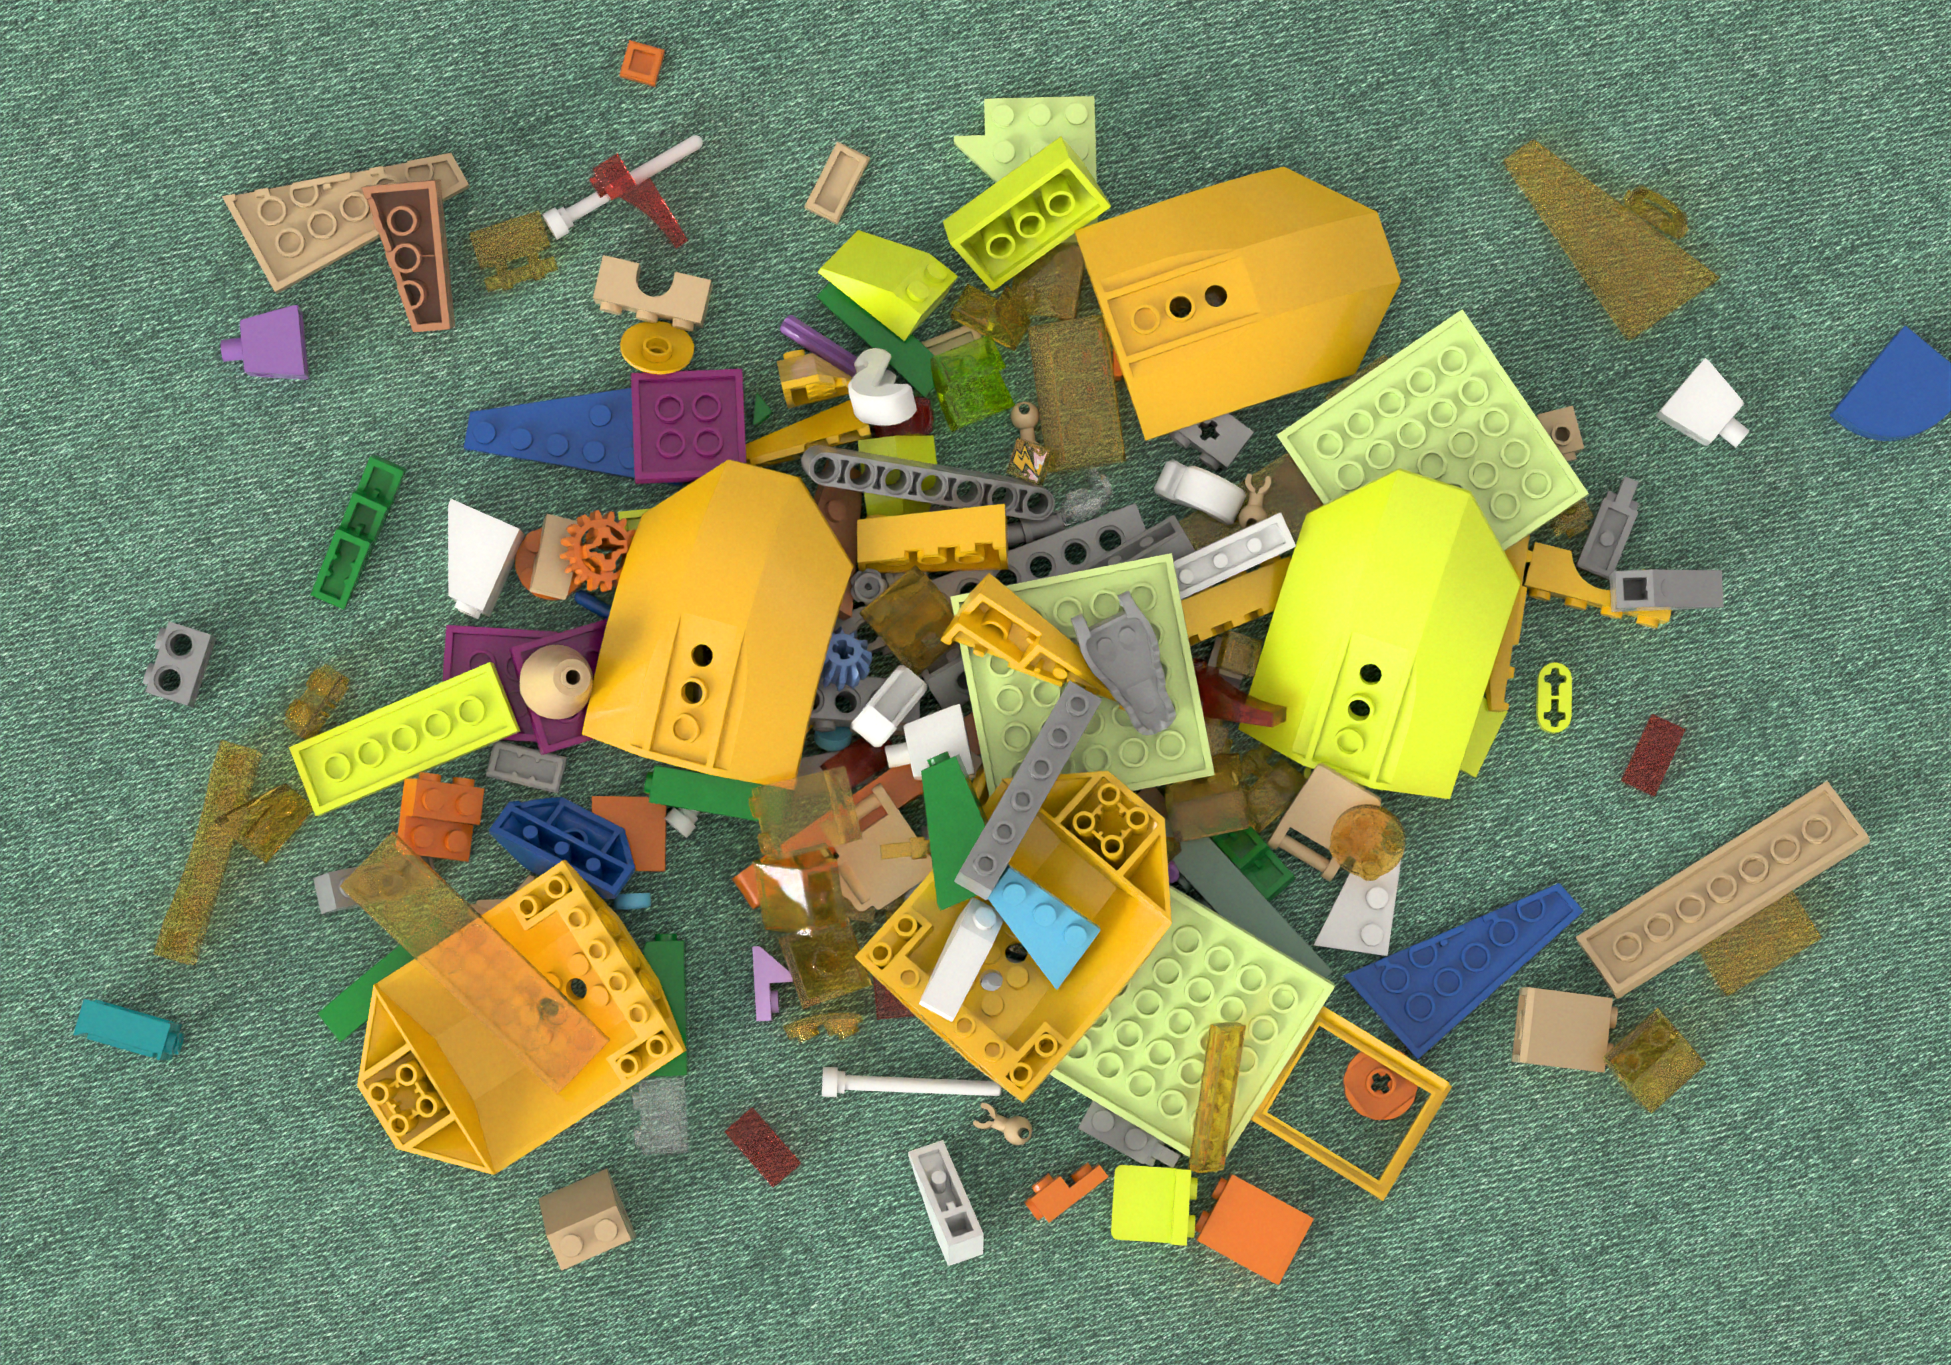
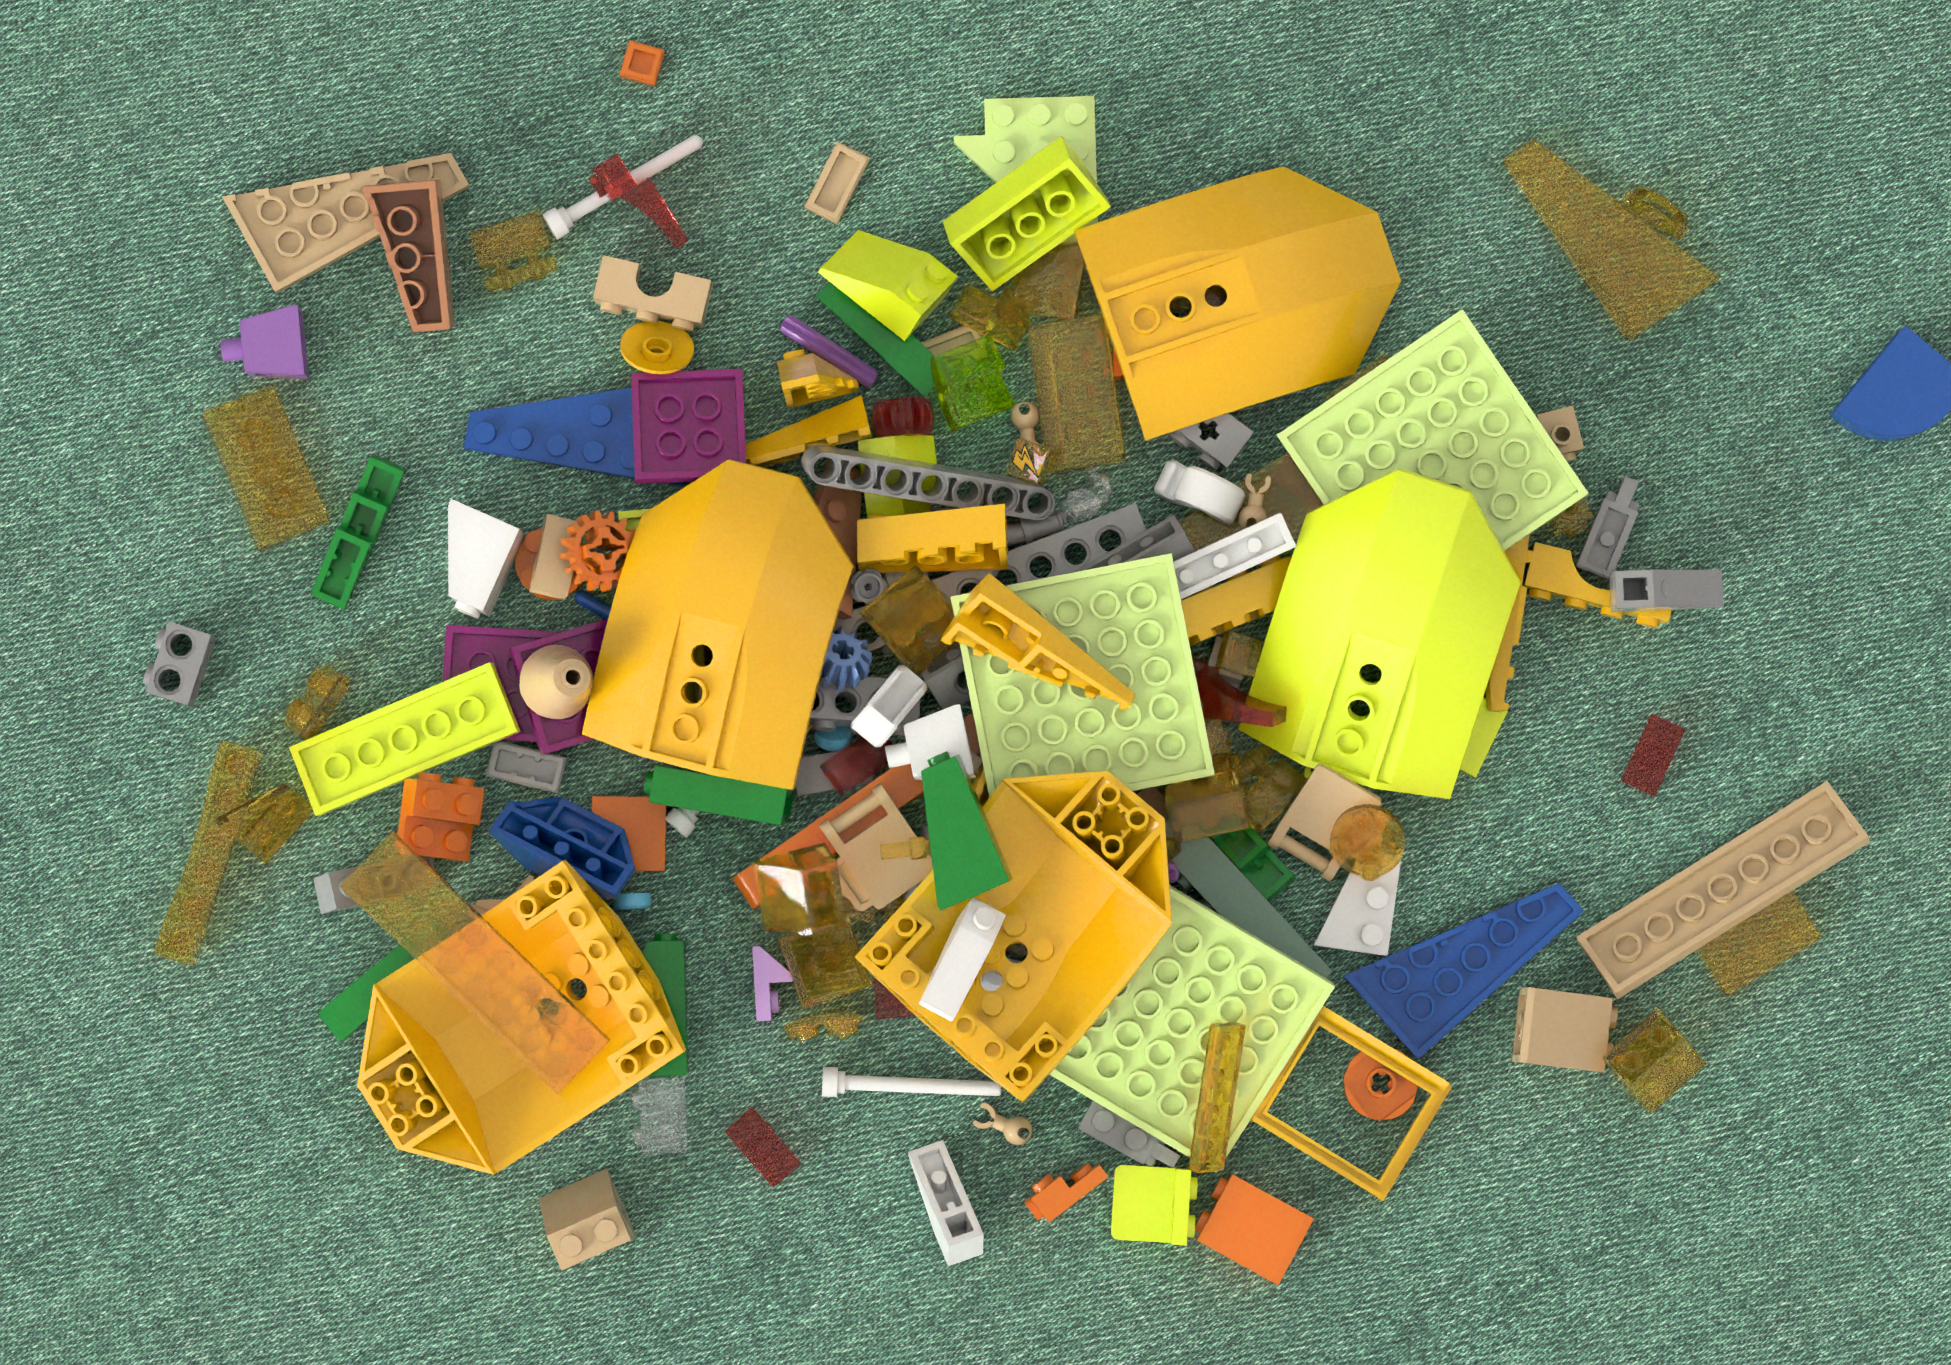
(129, 1030): teal window -> none
(265, 468): none -> clear yellow slope
(761, 411): green piece -> none
(805, 814): clear yellow panel -> none
(875, 395): white animal -> none
(1027, 790): light grey brick -> none
(1043, 924): medium azure wing -> none
(1127, 661): light grey animal -> none
(1563, 698): neon yellow beam -> none
(1705, 407): white torso -> none

